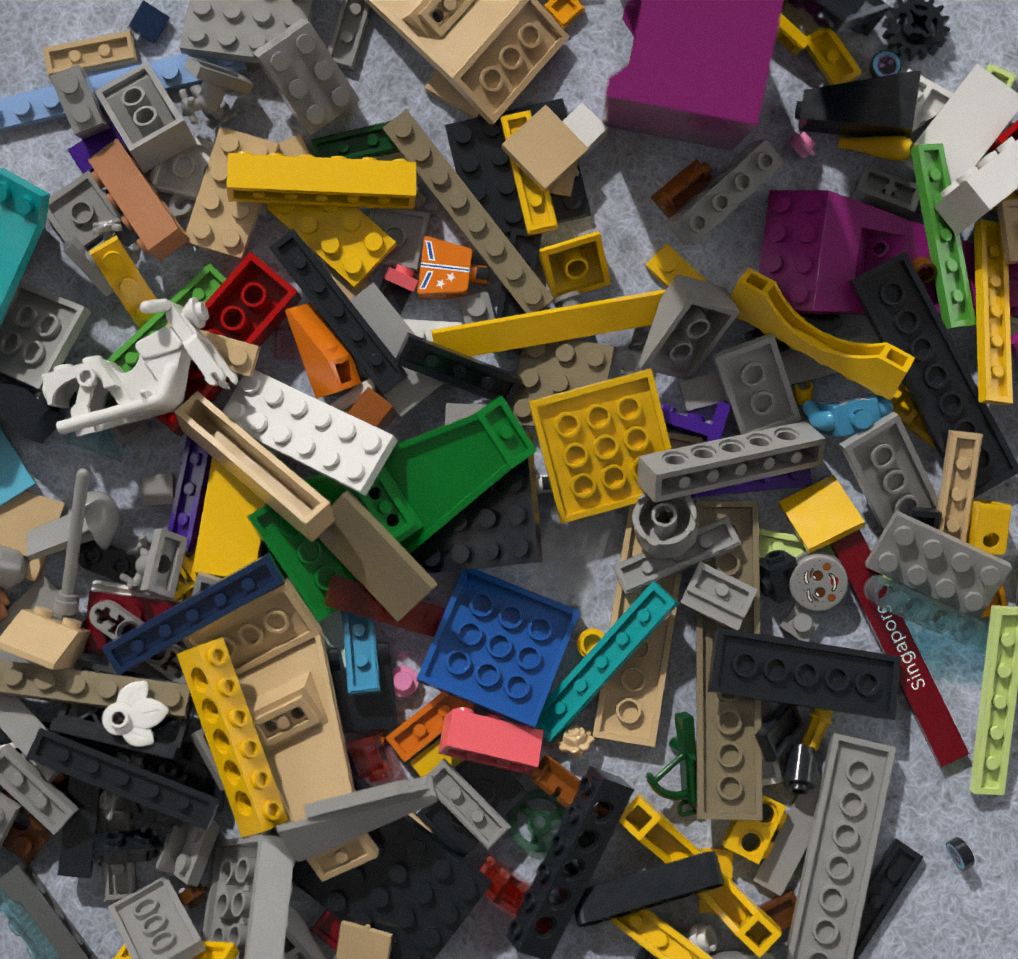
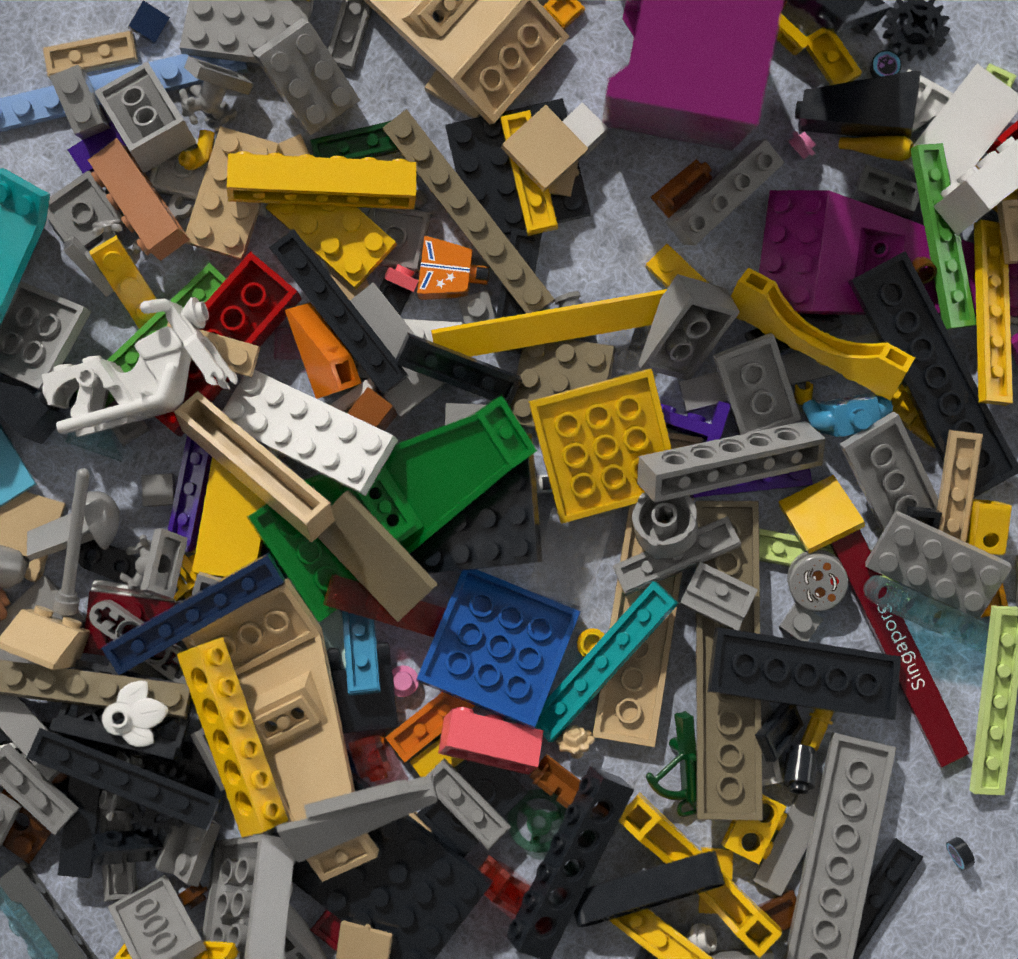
(199, 156): none -> yellow arm
(575, 265): yellow slope -> none
(771, 576): black bracket -> none

